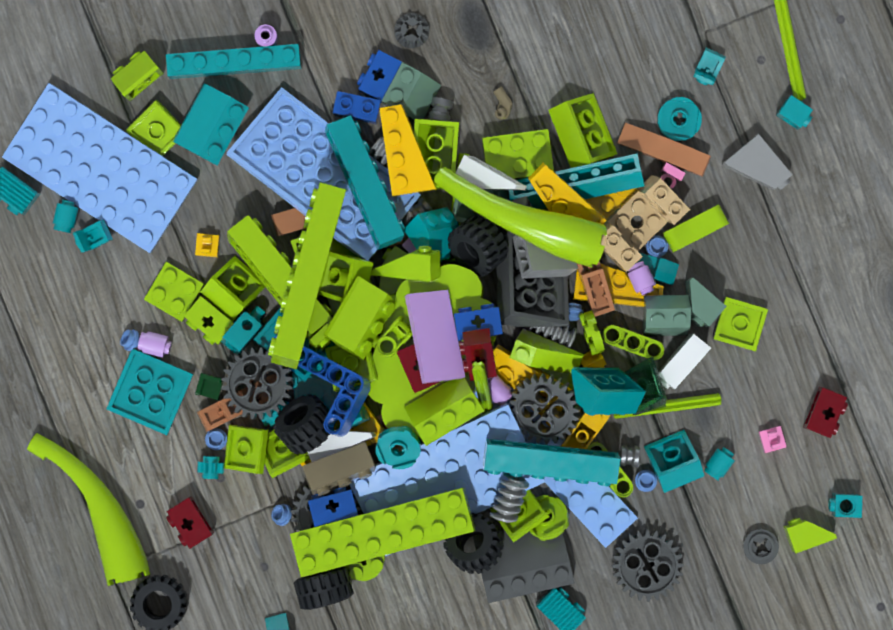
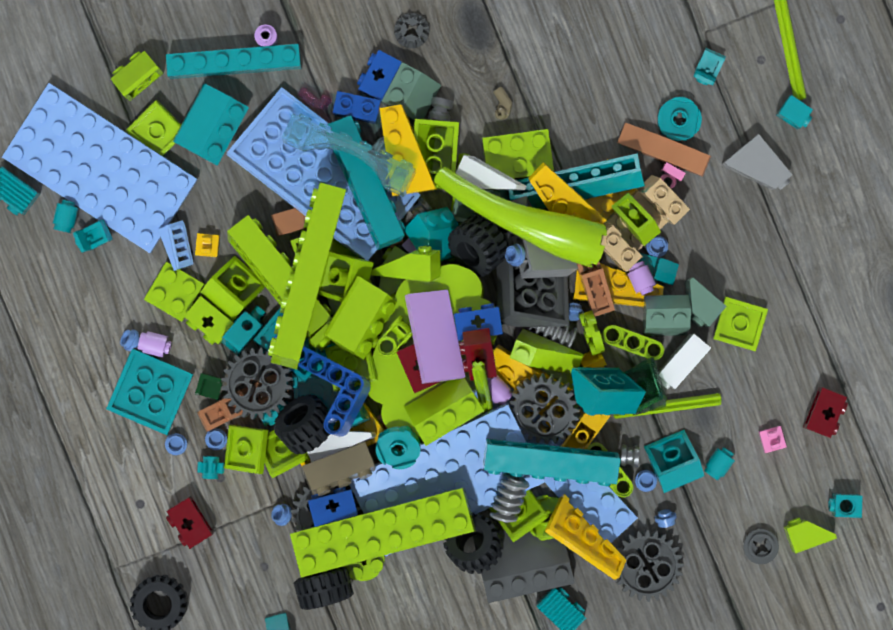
(115, 536): lime brick -> none
(170, 246): none -> light blue slope
(176, 444): none -> medium blue plate
(307, 135): none -> clear light blue arch
(313, 101): none -> clear pink arm
(515, 254): none -> medium blue plate
(582, 131): lime slope -> none
(582, 538): none -> yellow wing
(636, 219): none -> lime slope
(665, 518): none -> medium blue plate
(696, 228): lime beam -> none

